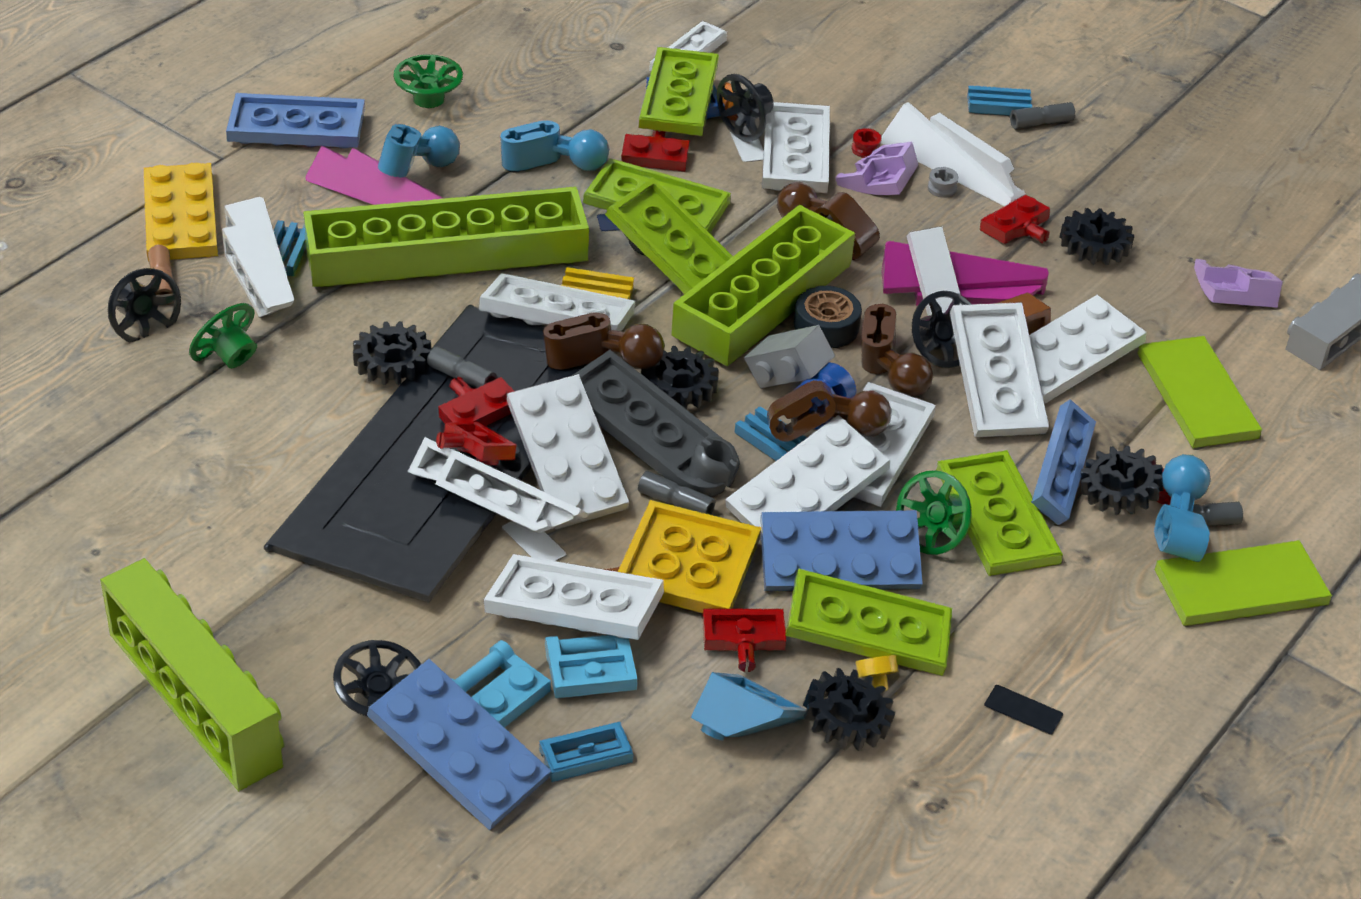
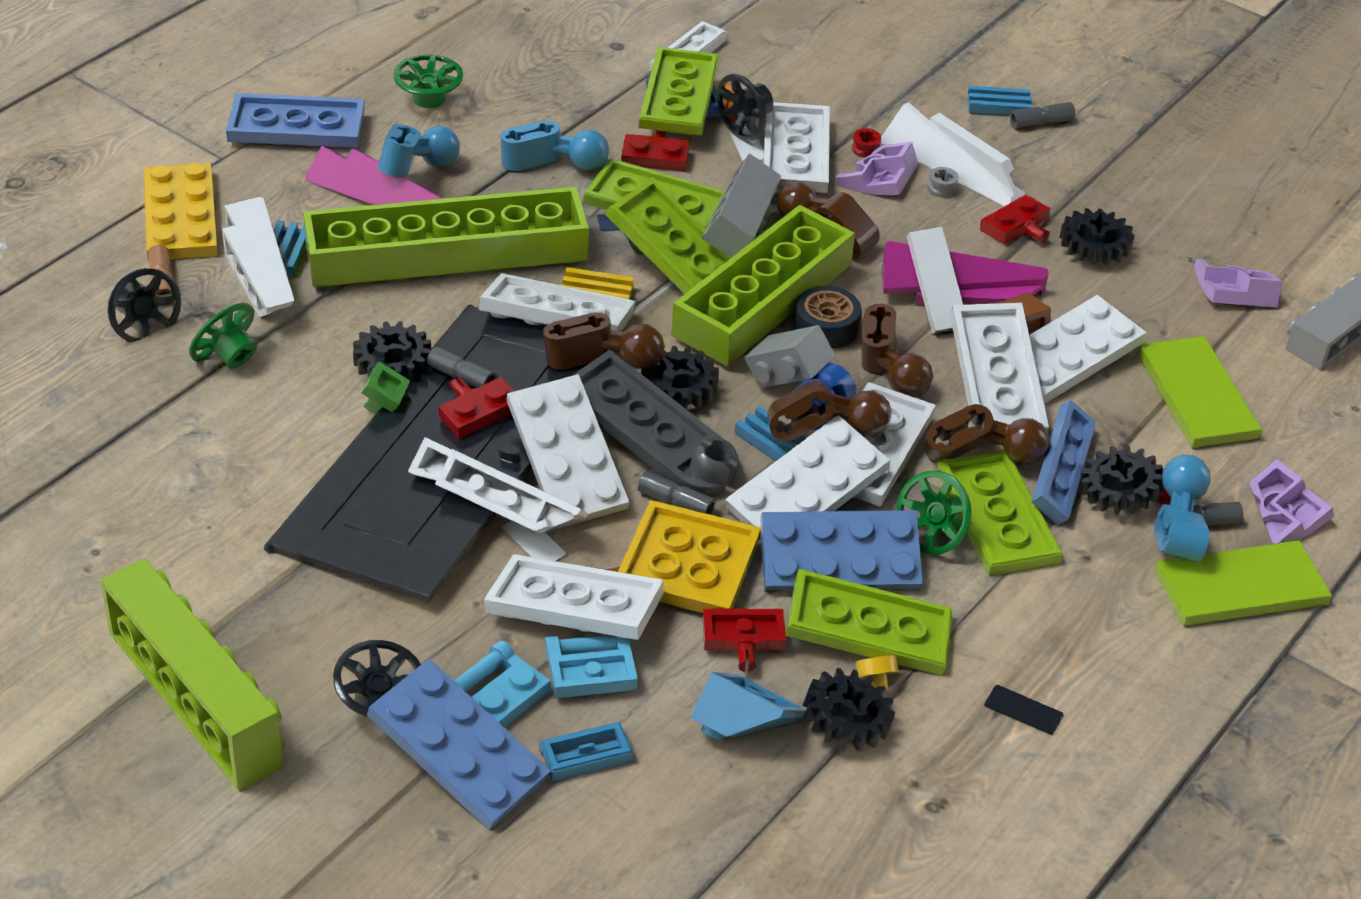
(384, 388): none -> bright green tile
(477, 440): red plate -> none
(743, 207): none -> light grey brick
(936, 330): black wheel -> none
(1022, 440): none -> reddish brown beam
(1287, 505): none -> lavender slope

